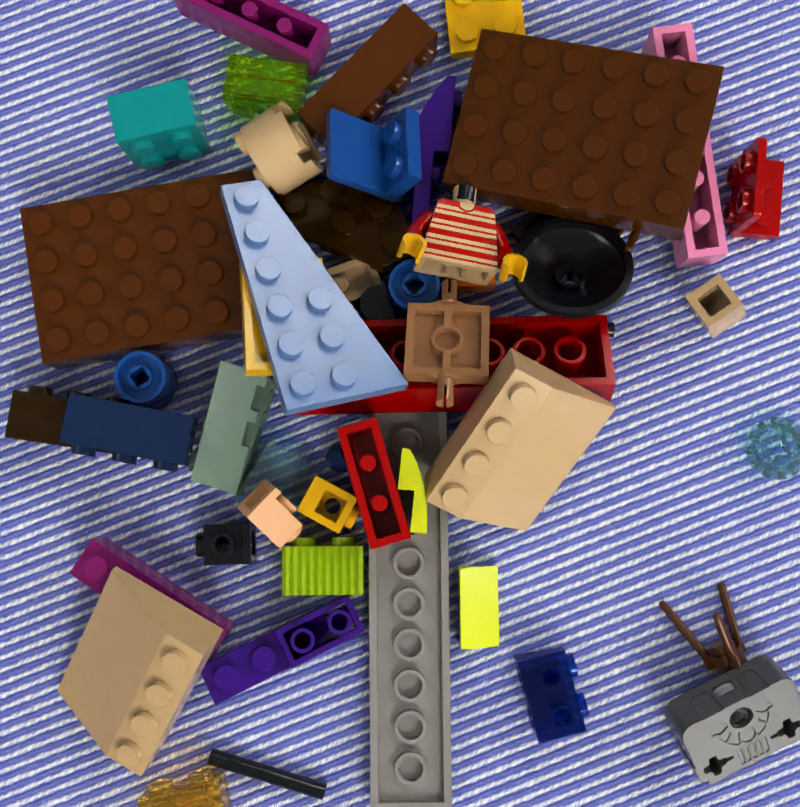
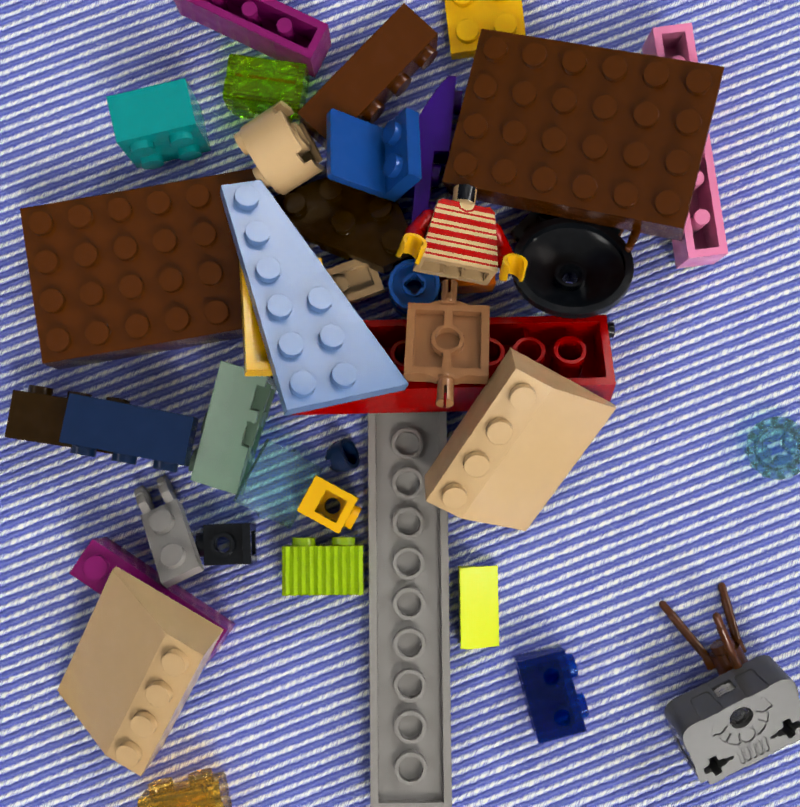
(145, 379): blue wheel -> none
(168, 535): none -> light grey hinge
(267, 773): black bar -> none
(271, 513): light nougat brick -> none
(281, 648): dark purple slope -> none
(374, 483): red brick -> none
(376, 303): black brick -> none
(411, 479): neon yellow slope -> none
(716, 305): tan brick -> none
(755, 194): red bracket -> none

